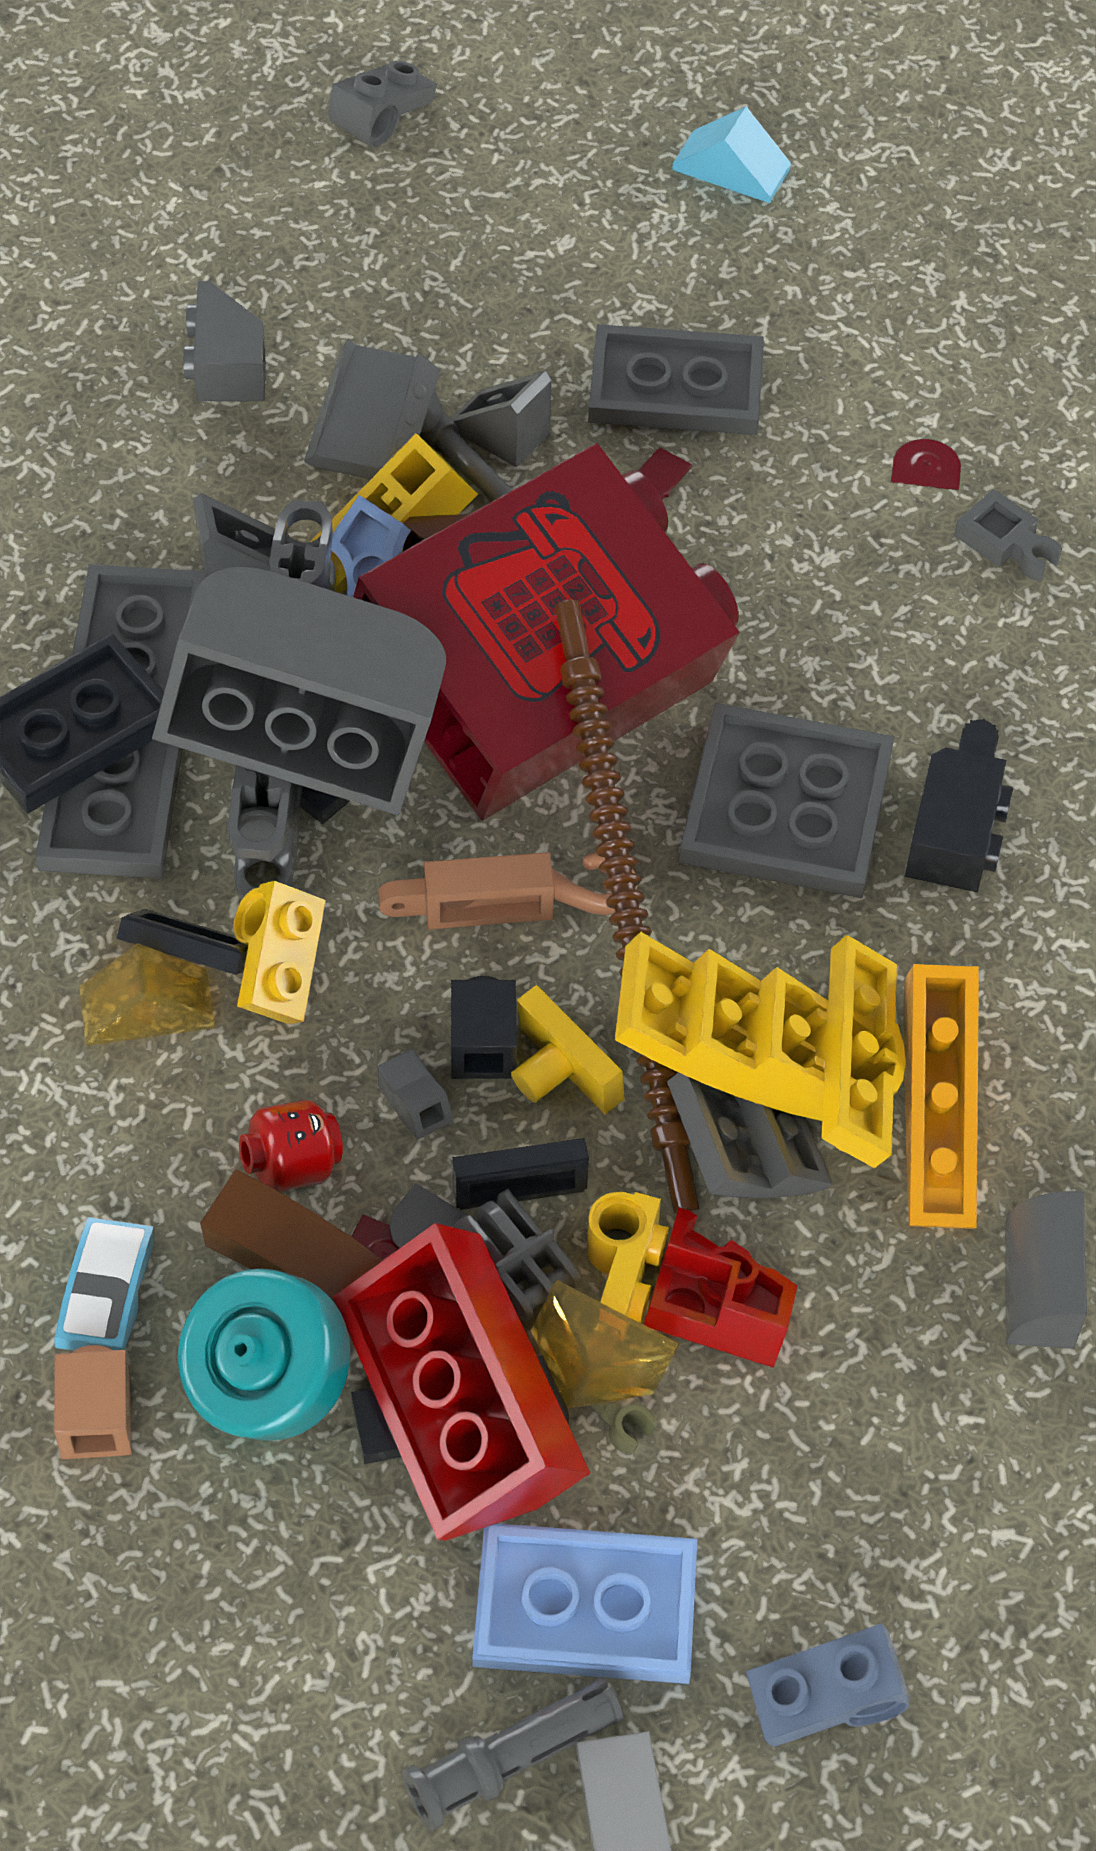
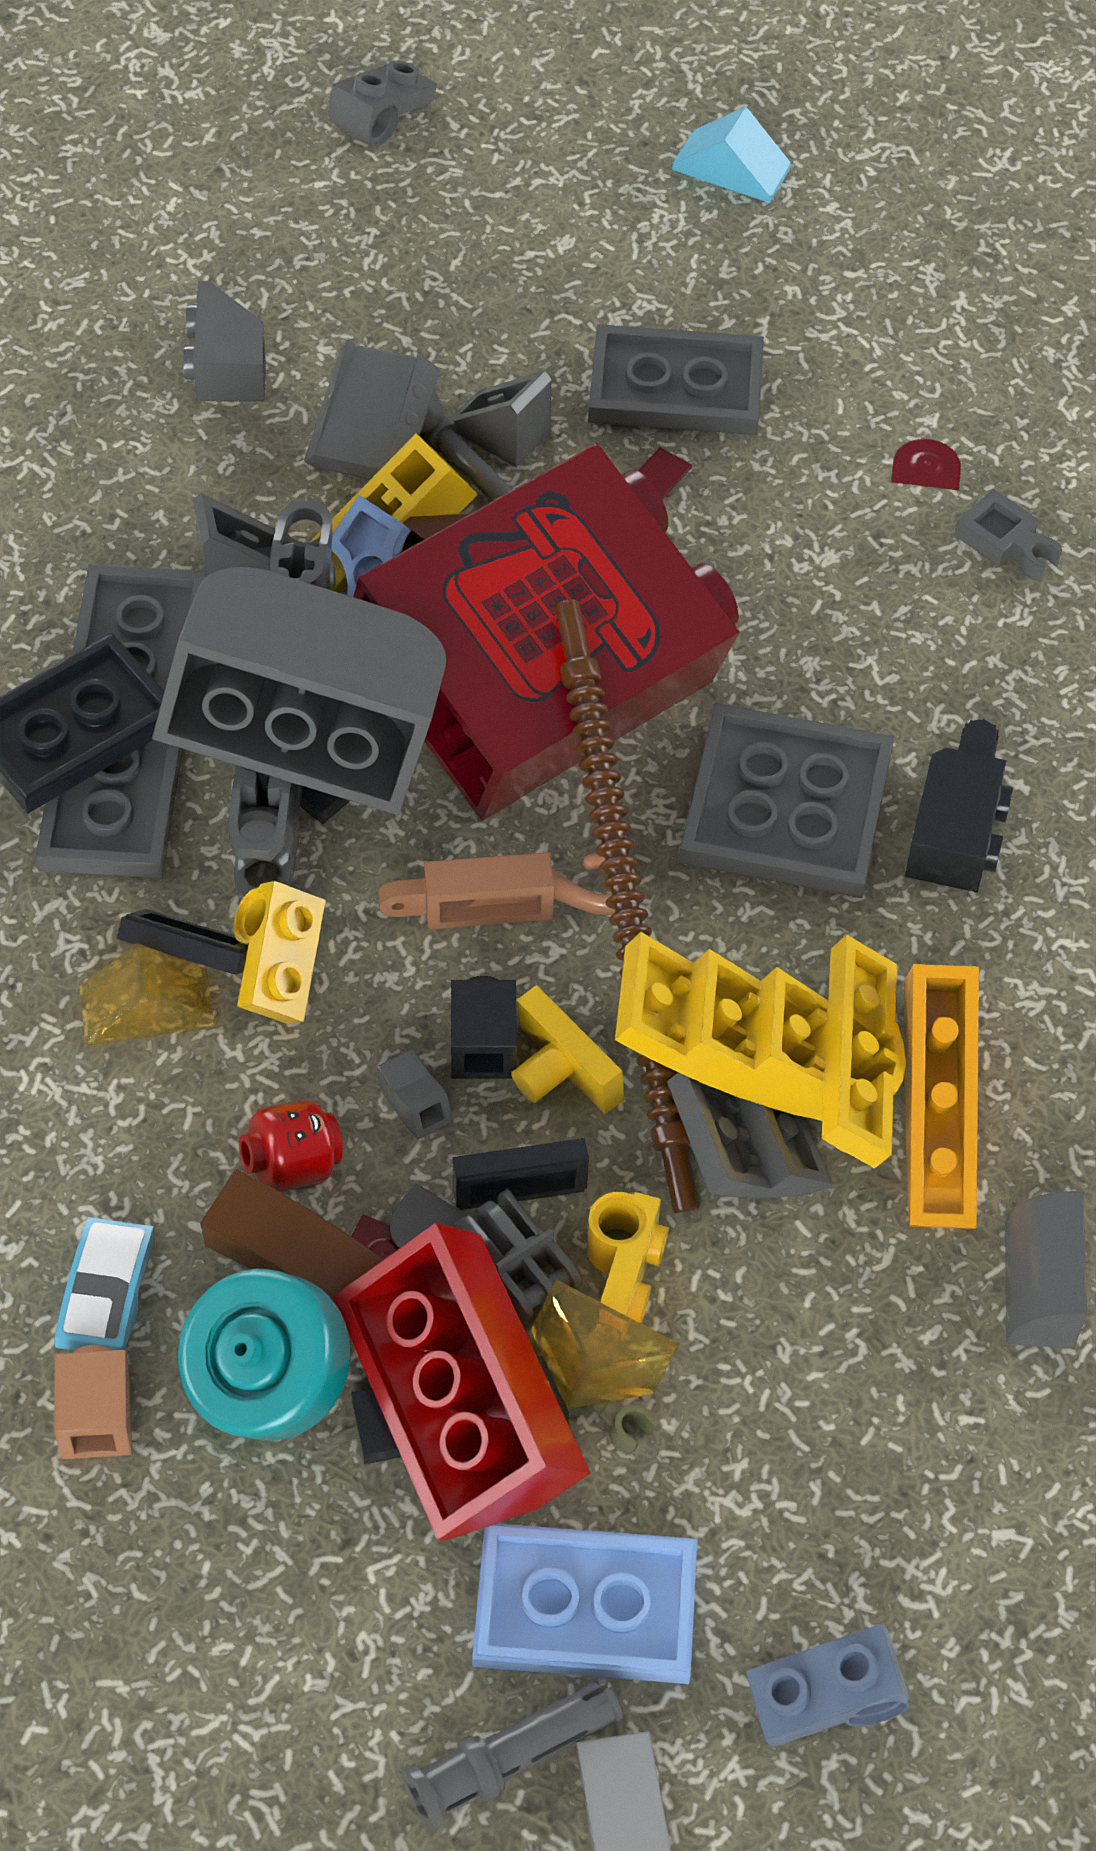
(719, 1296): red slope -> none

